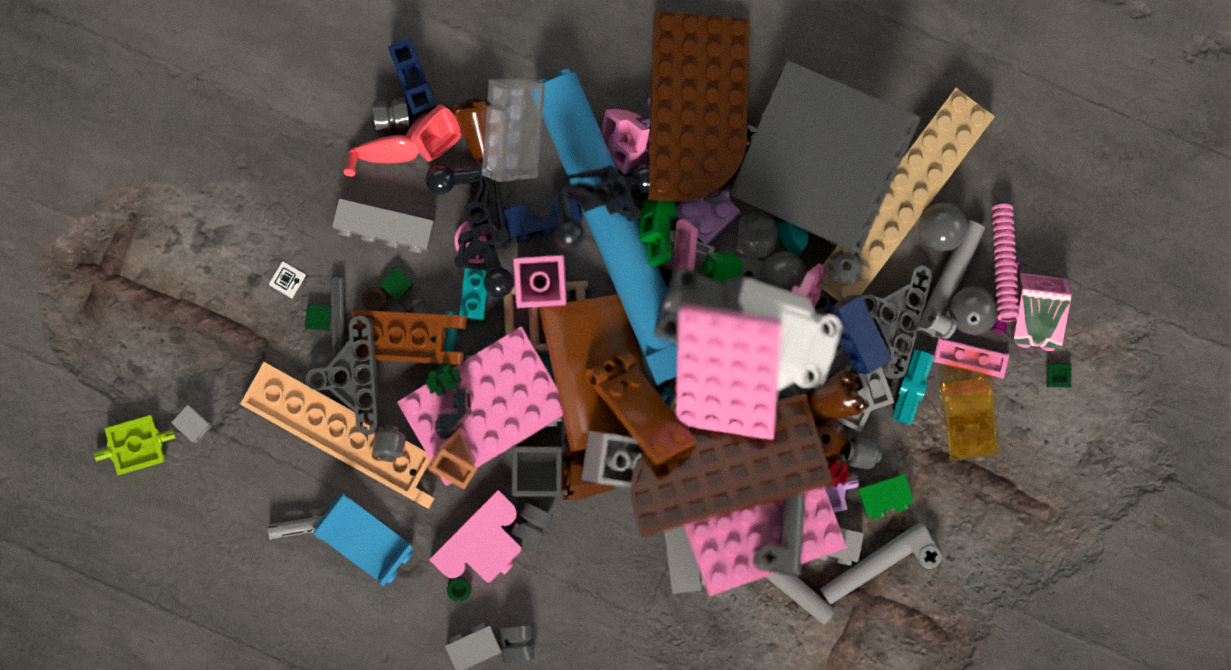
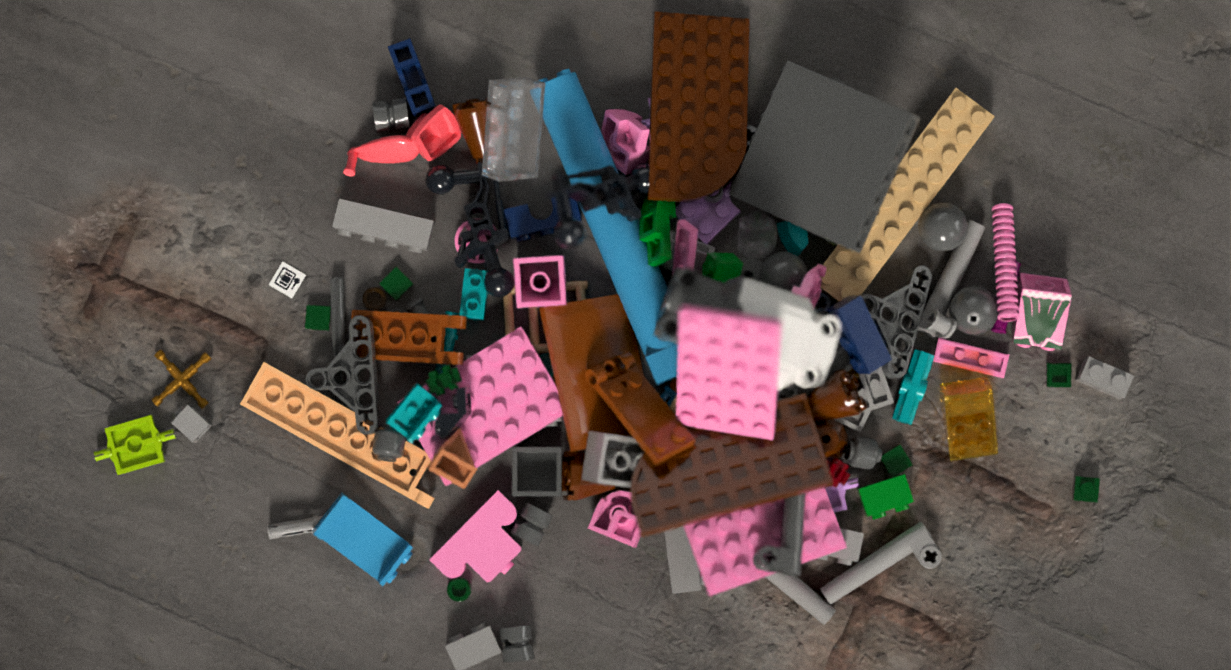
(181, 379): none -> pearl gold piece
(414, 413): none -> teal bracket
(616, 518): none -> bright pink brick
(842, 276): dark grey brick -> none
(896, 461): none -> dark green tile
(1086, 489): none -> dark green plate
(1104, 377): none -> light grey brick

